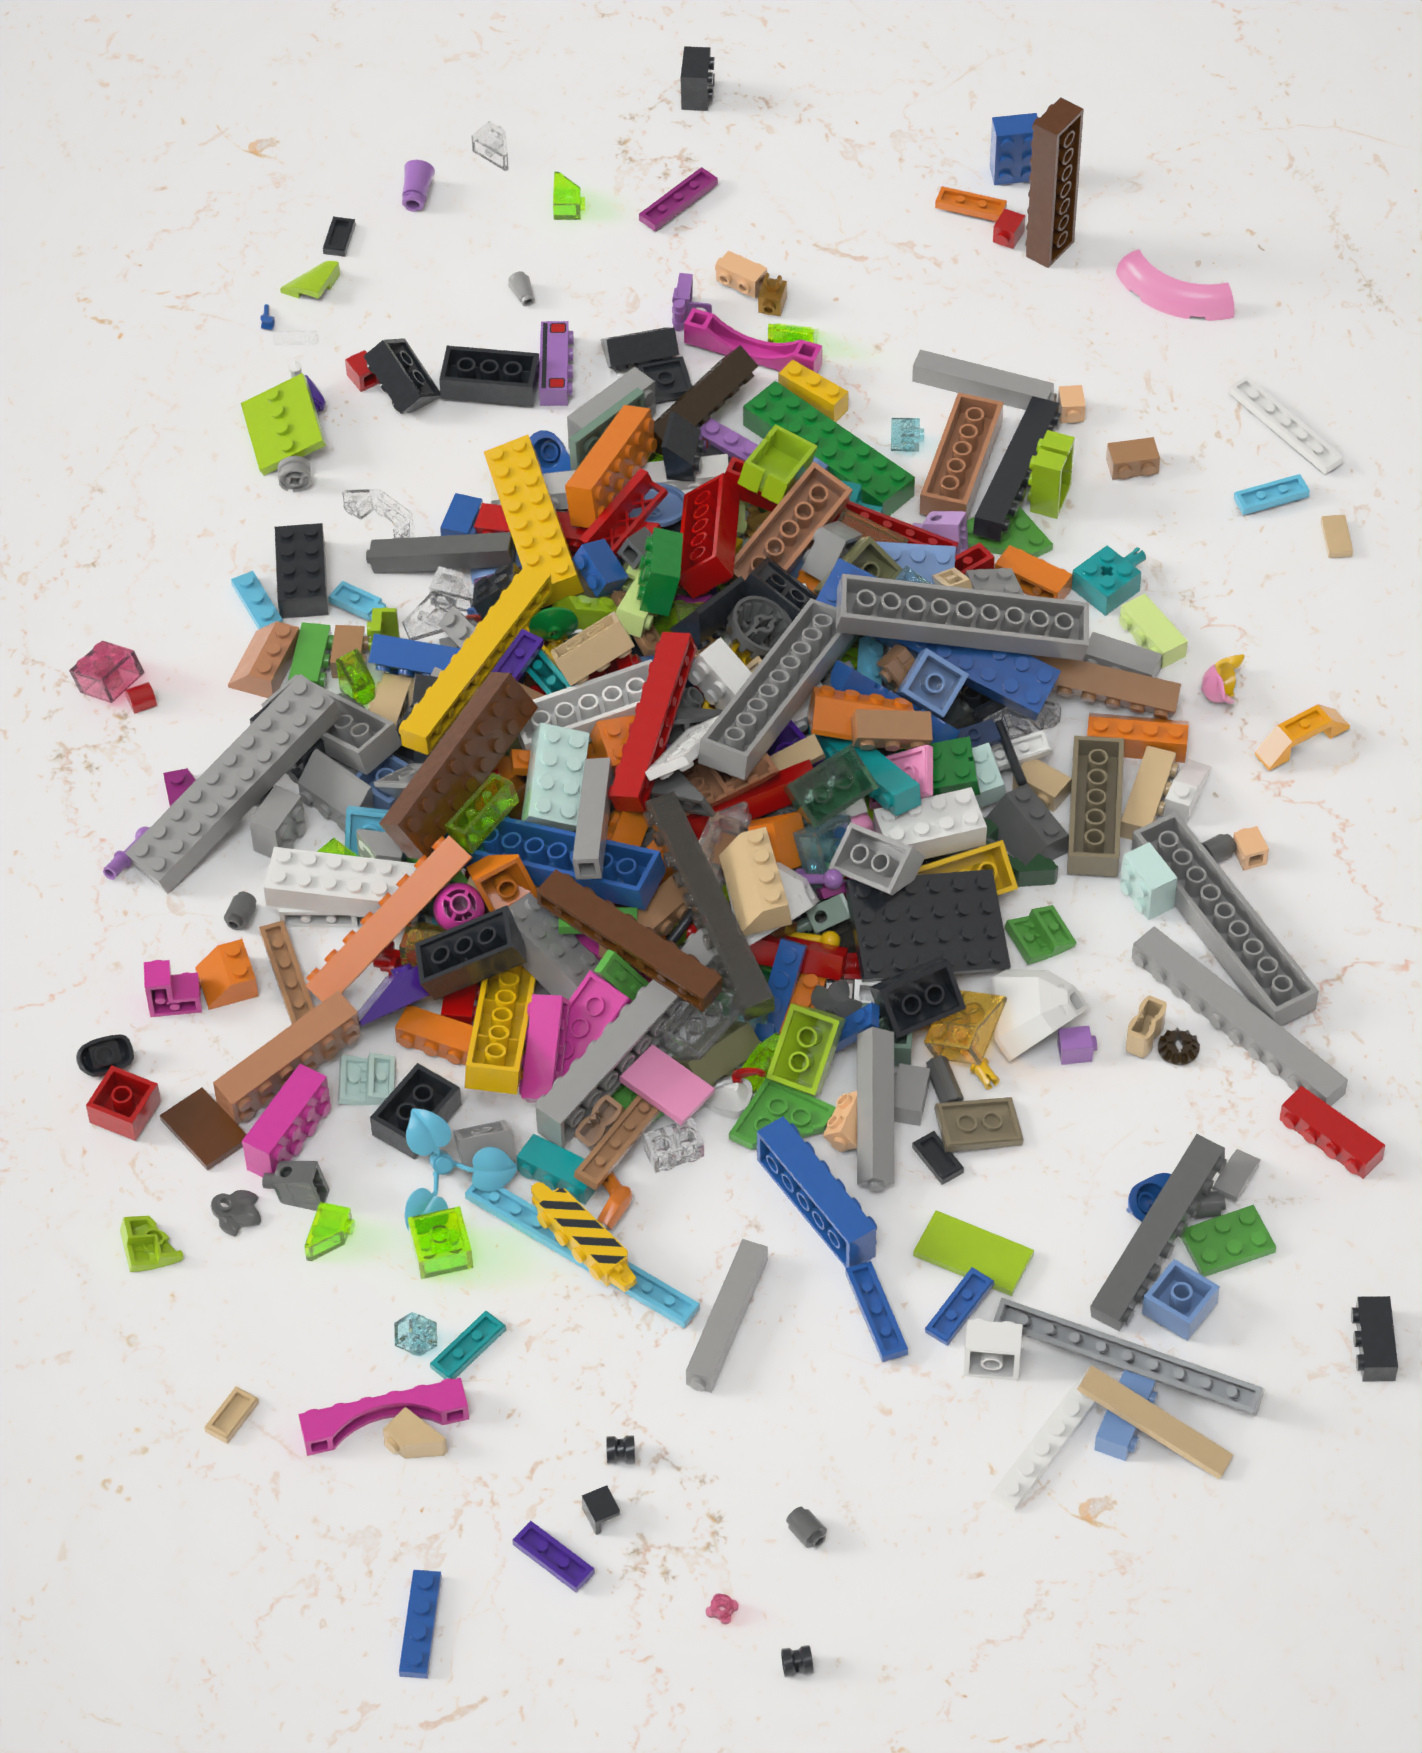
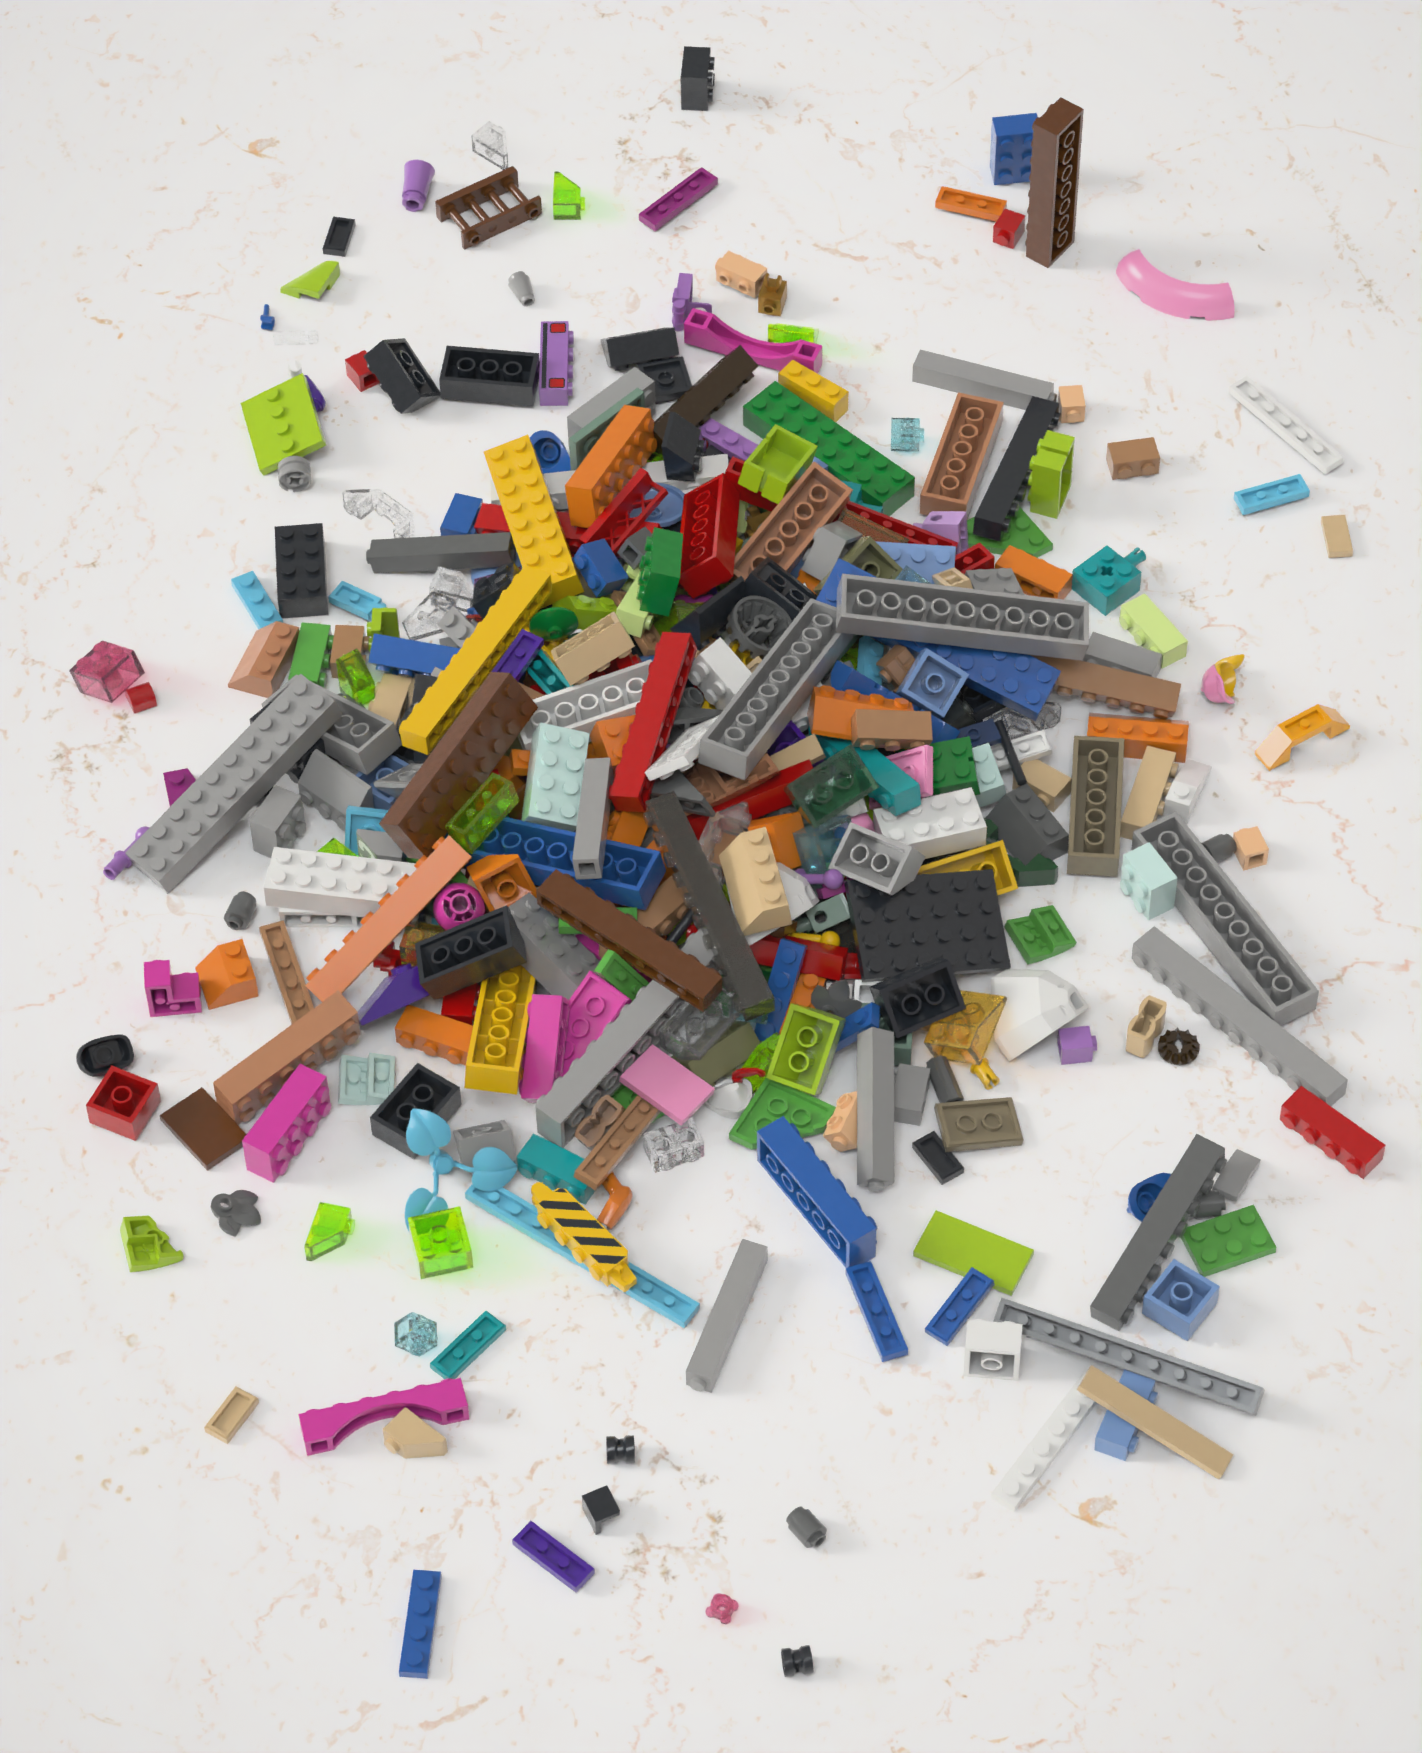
(298, 1184): dark grey torso -> none
(481, 192): none -> reddish brown fence
(1375, 1338): black brick -> none

